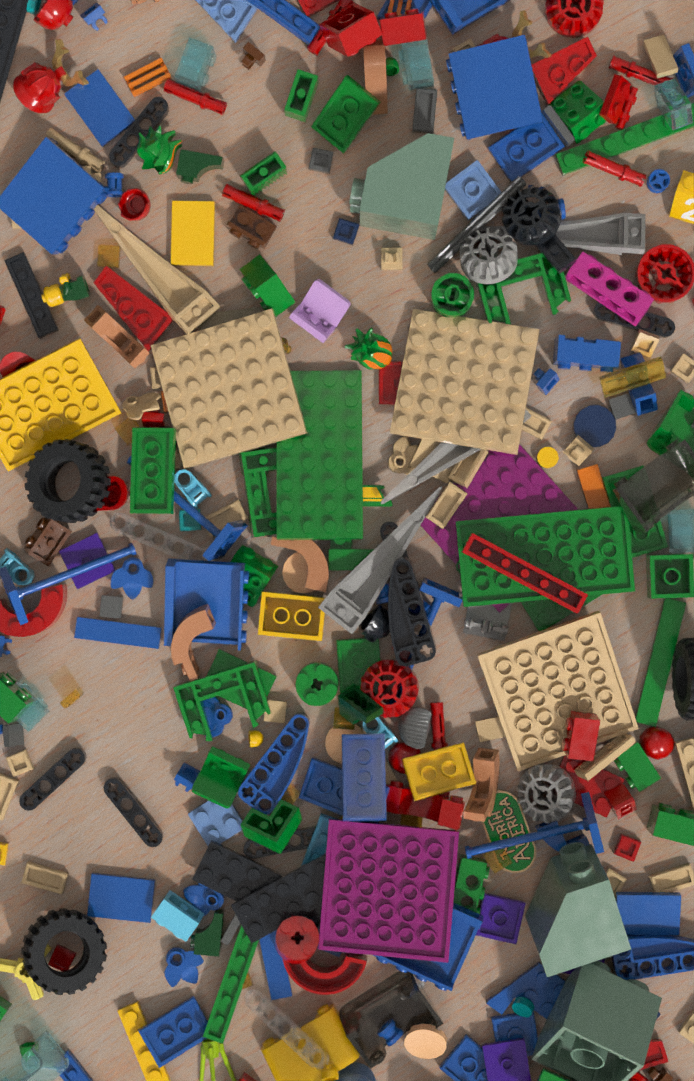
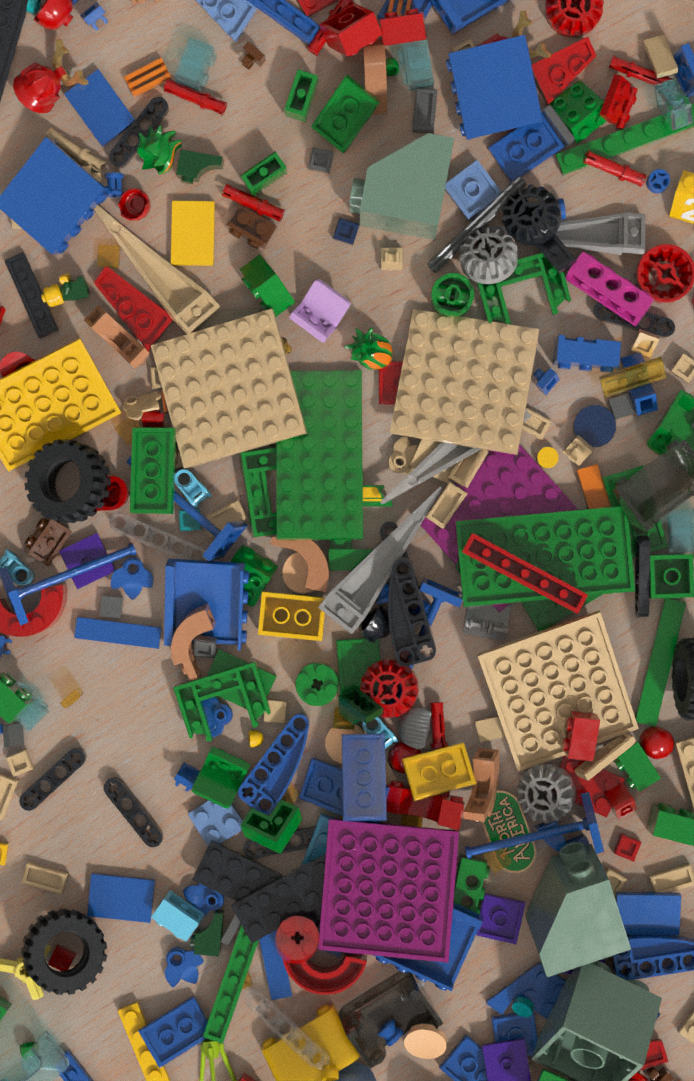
(205, 646): none -> dark grey tile
(642, 576): none -> black beam

